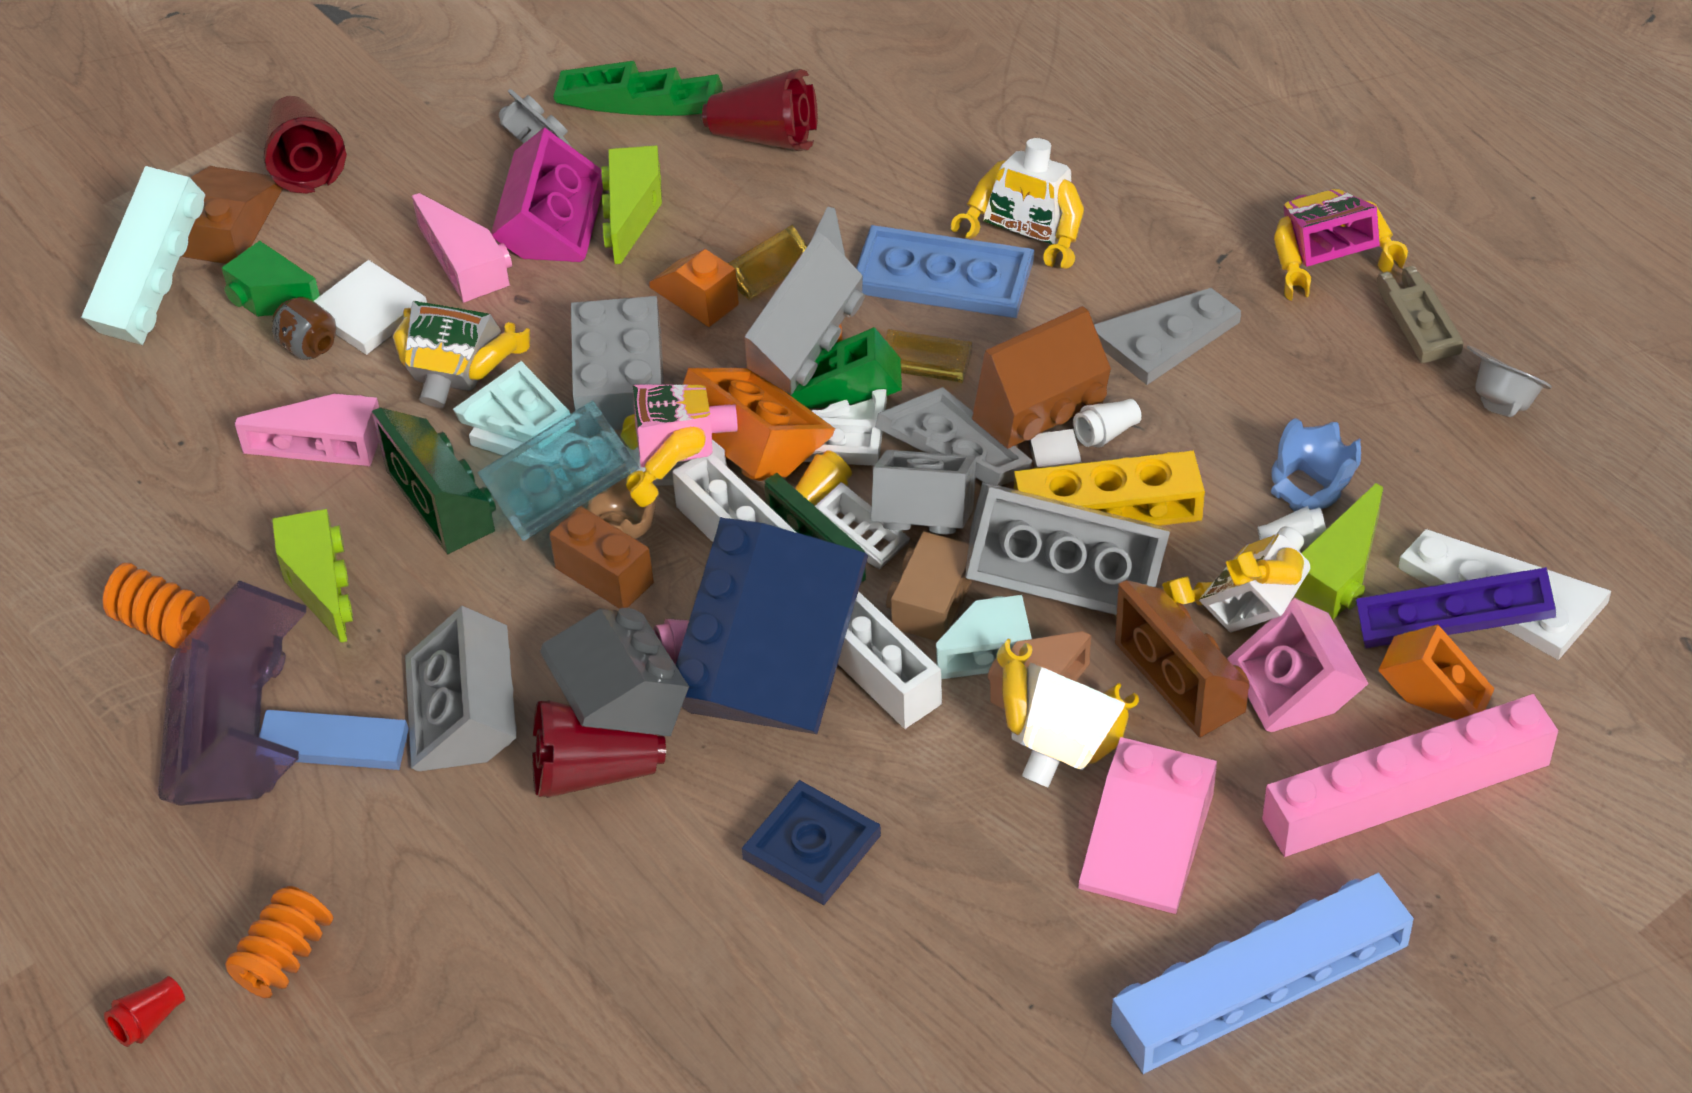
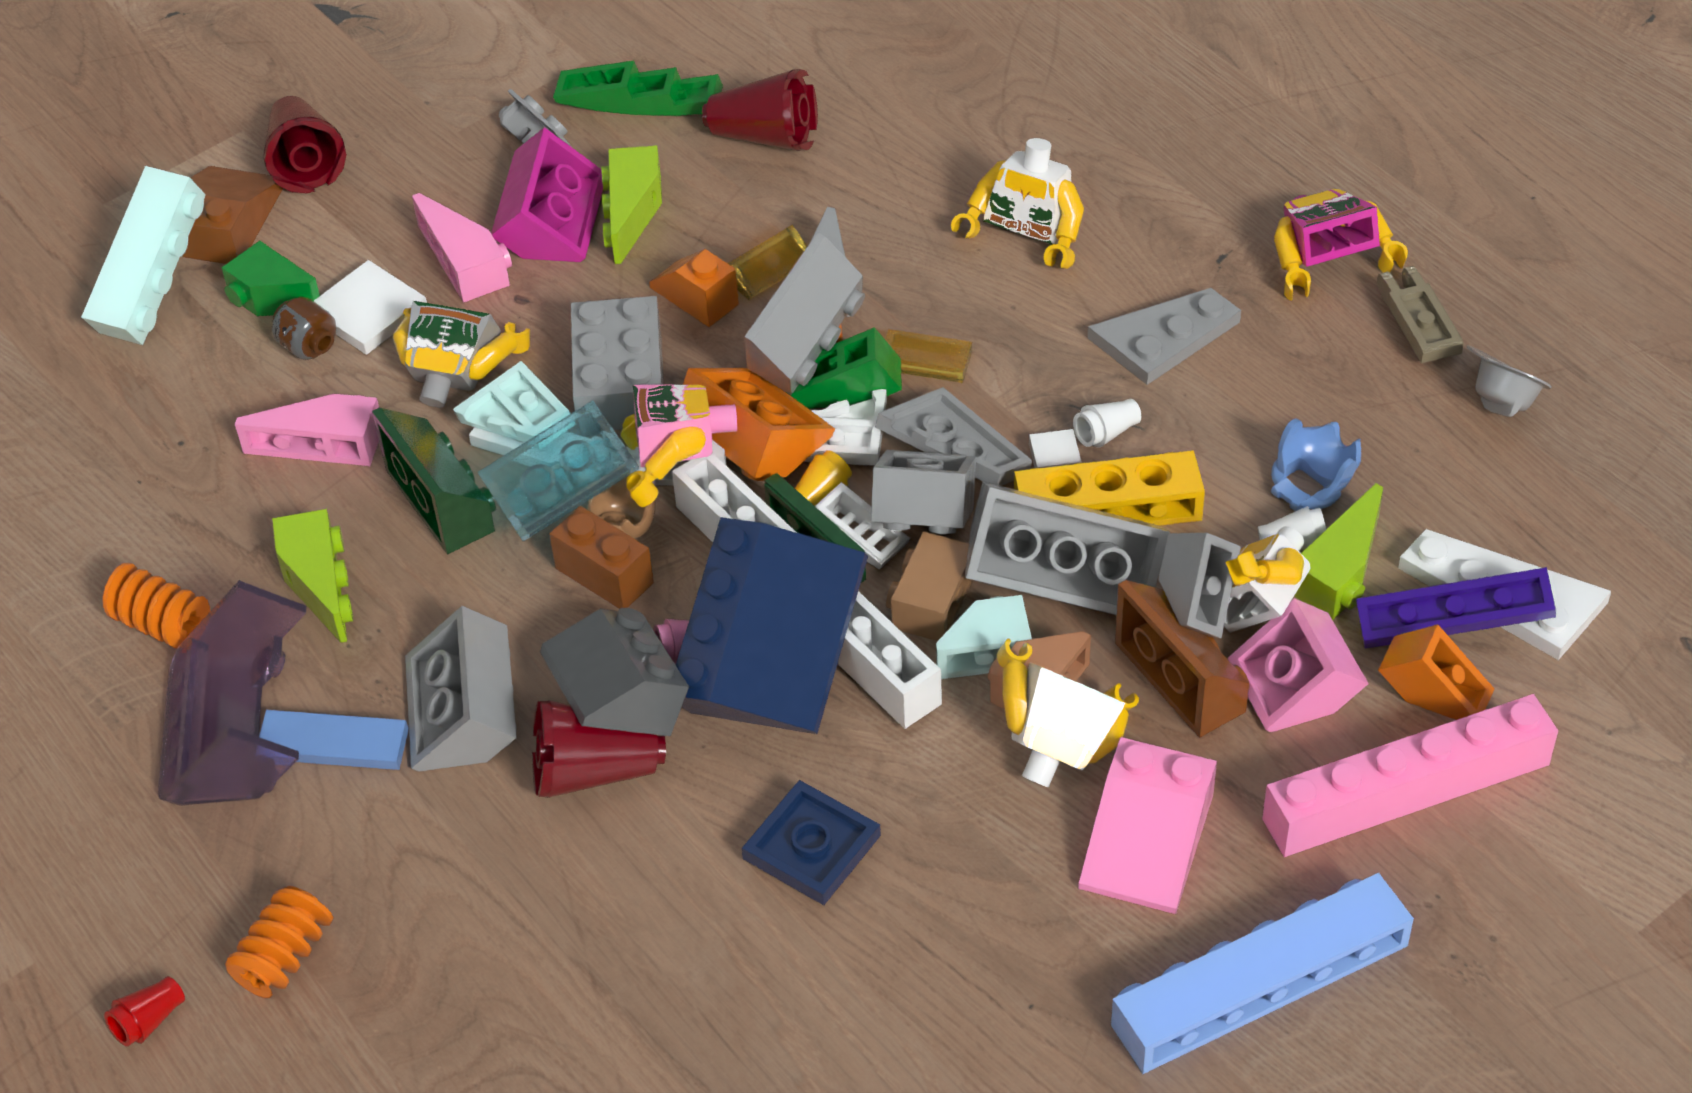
(944, 271): medium blue tile -> none
(1041, 378): dark orange slope -> none
(1198, 580): none -> light grey slope

